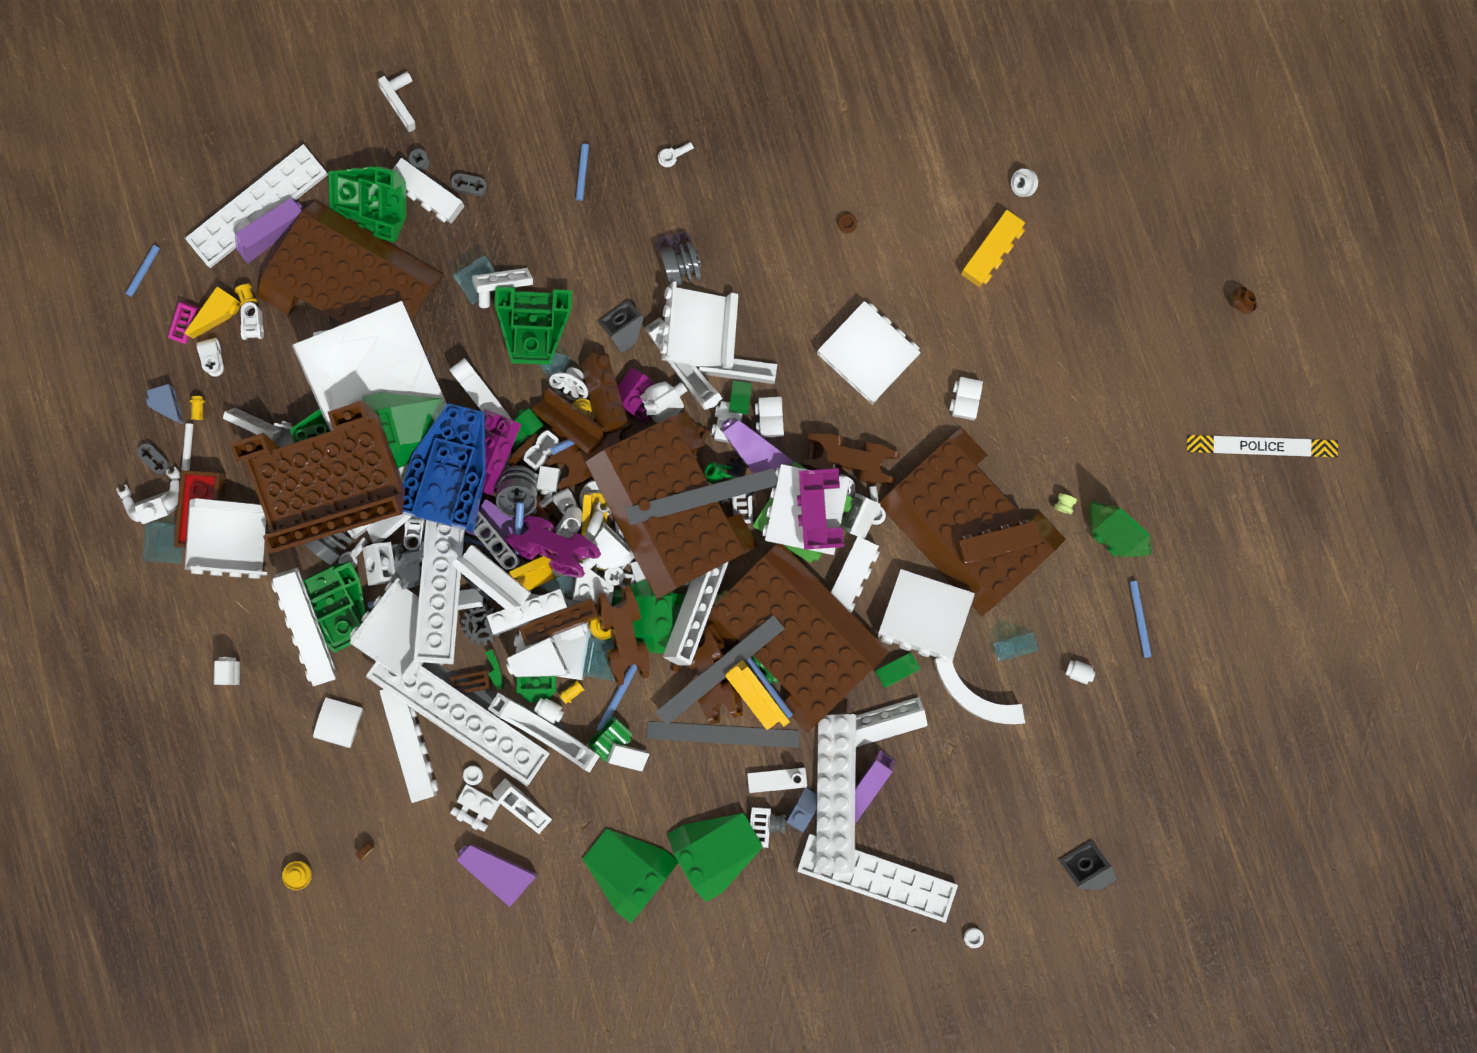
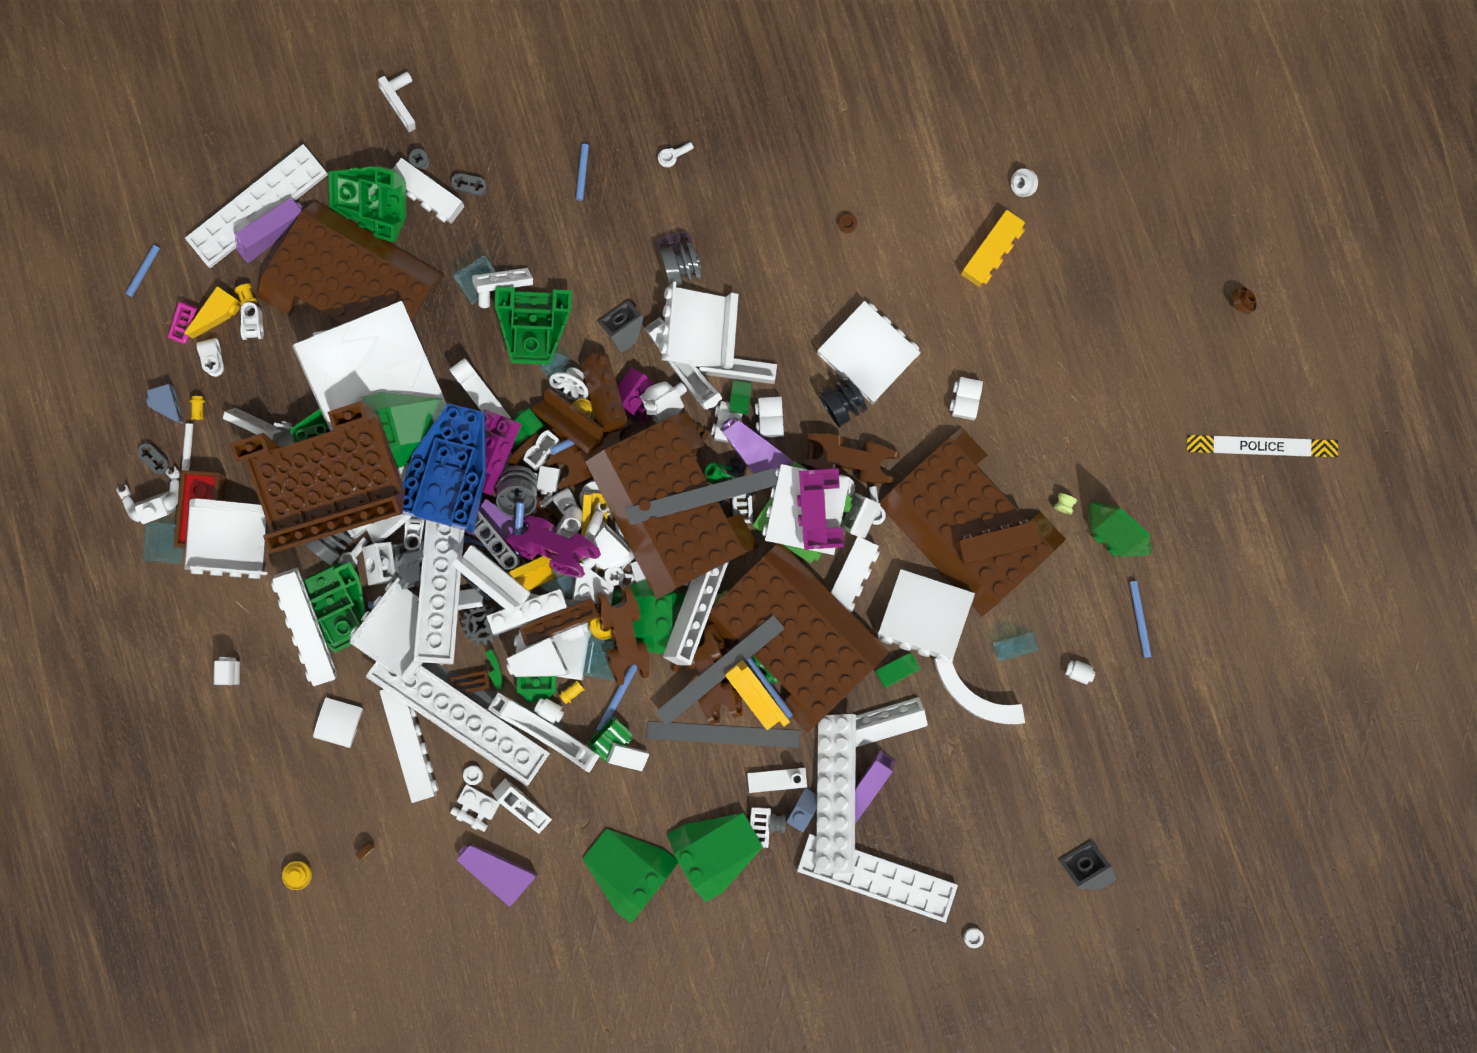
(845, 400): none -> black wheel

